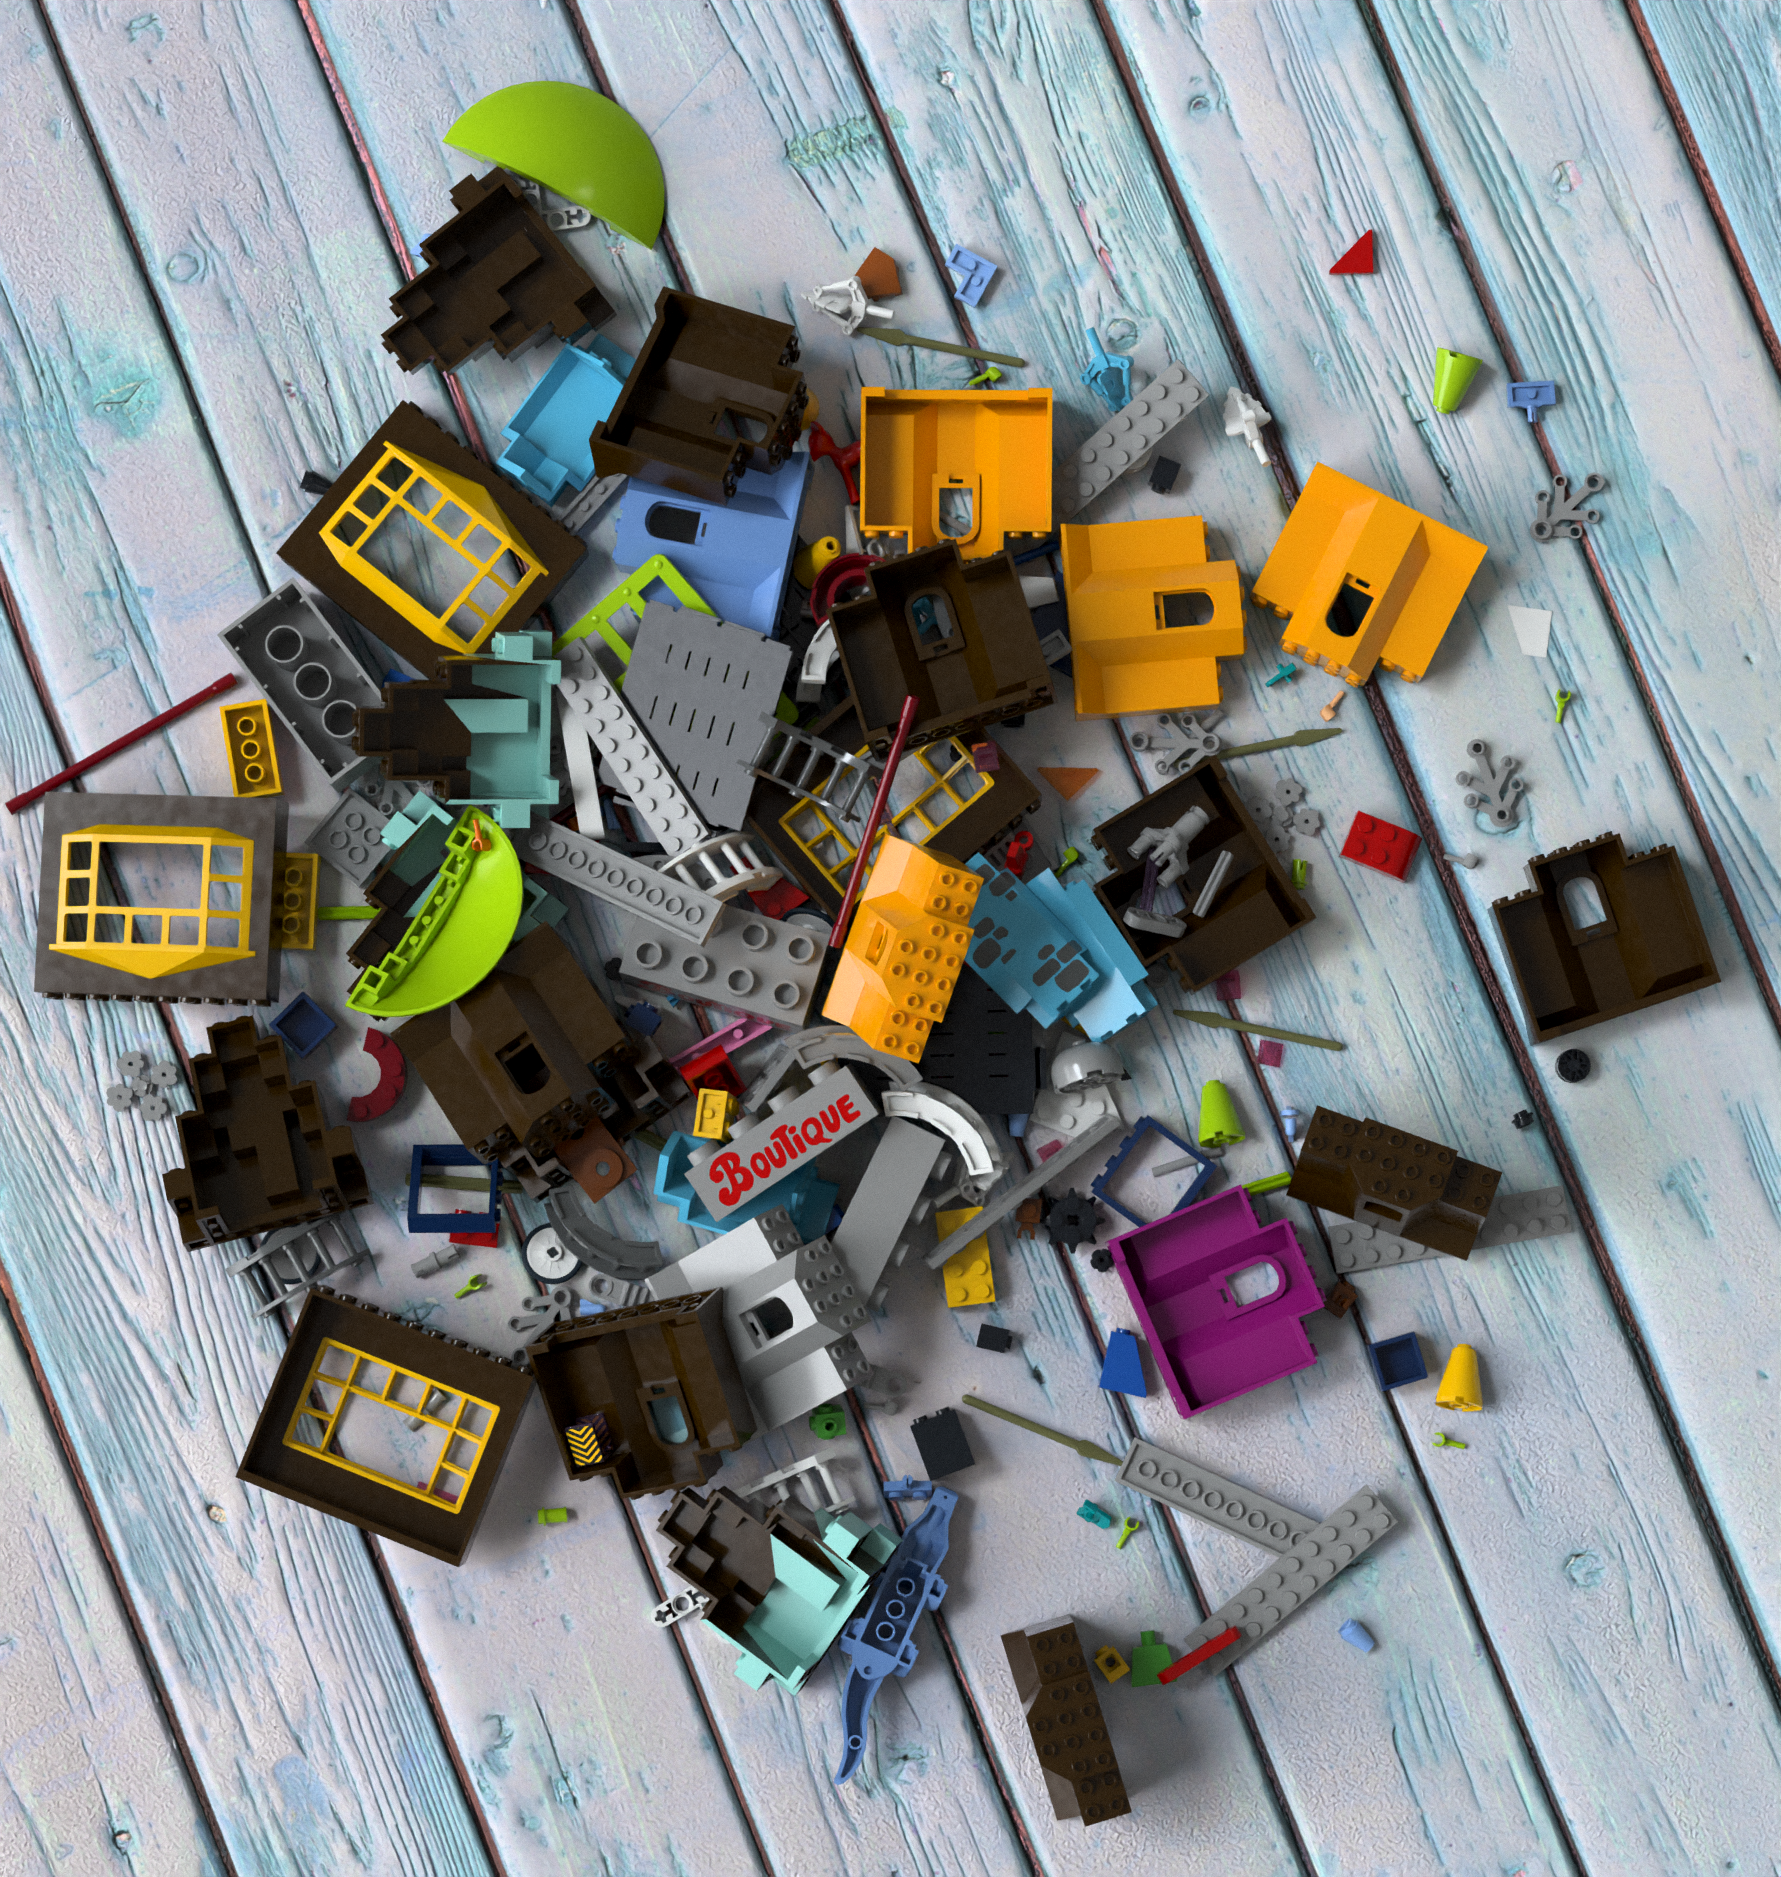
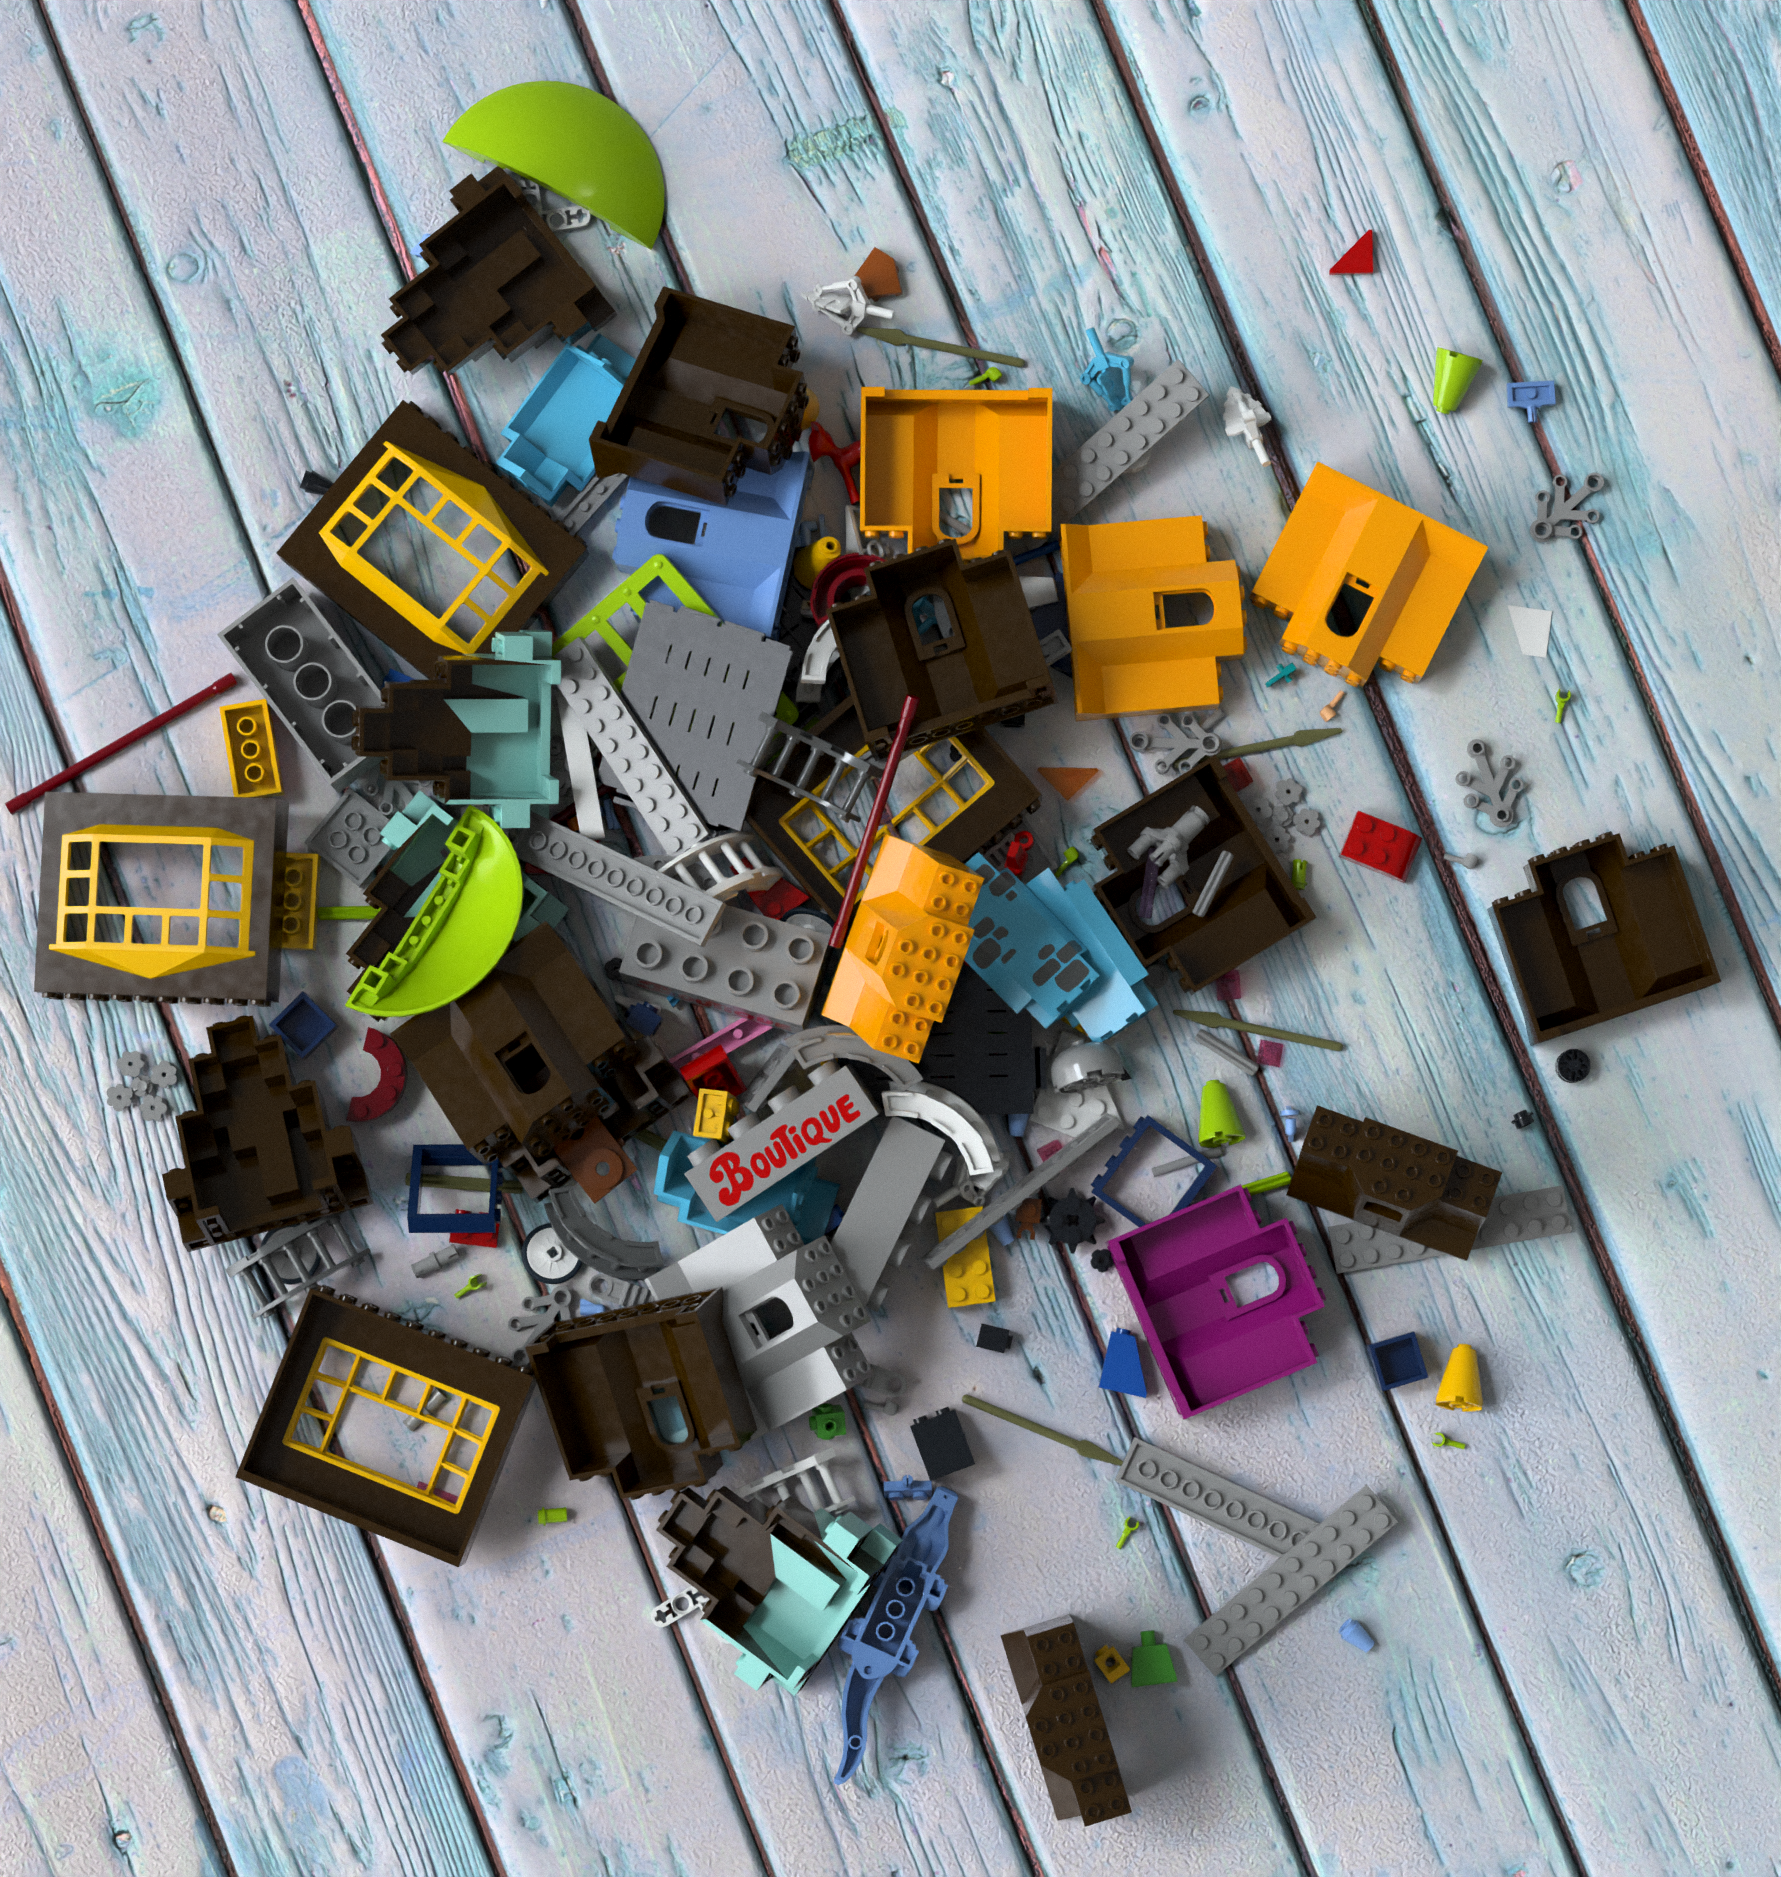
(480, 843): orange hand -> none
(590, 1440): piece -> none
(642, 847): black tile -> none
(806, 527): none -> light blue piece
(976, 274): light blue plate -> none
(985, 756): clear pink slope -> none
(1002, 1231): none -> light blue cone
(1093, 1514): teal piece -> none
(1154, 922): light grey beam -> none
(1164, 475): black brick -> none
(1199, 1655): red beam -> none
(1226, 1052): none -> light grey axle
(1238, 774): none -> clear red panel
(1340, 1299): reddish brown brick -> none

